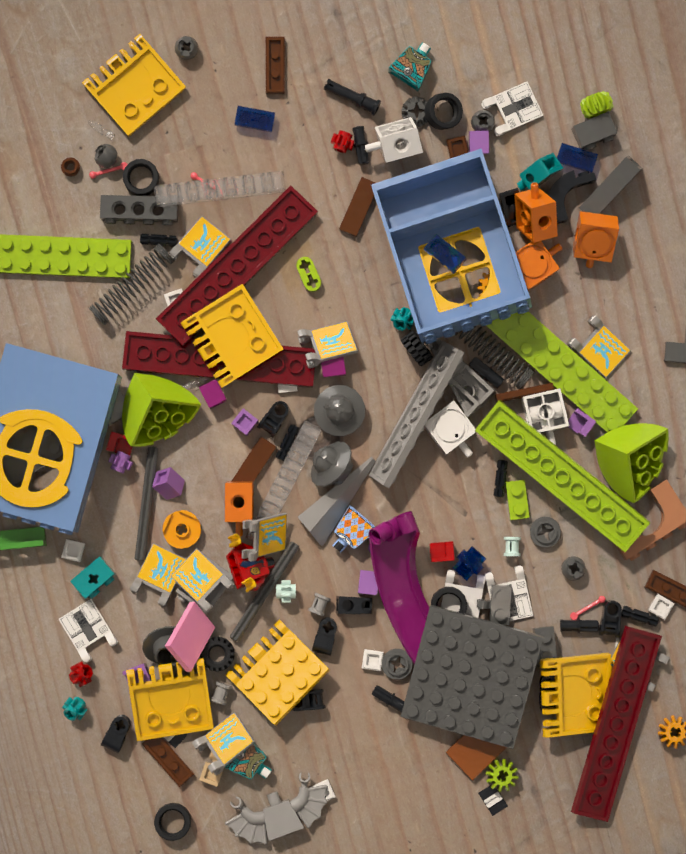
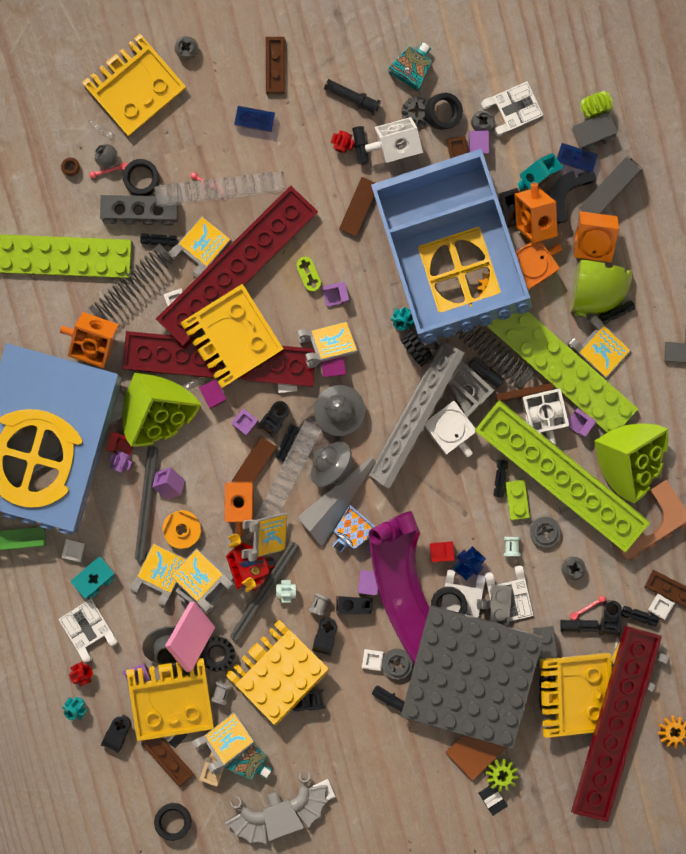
(91, 339): none -> orange piece
(335, 294): none -> medium lavender panel
(445, 253): clear blue plate -> none
(598, 288): none -> lime brick
(617, 312): none -> black axle

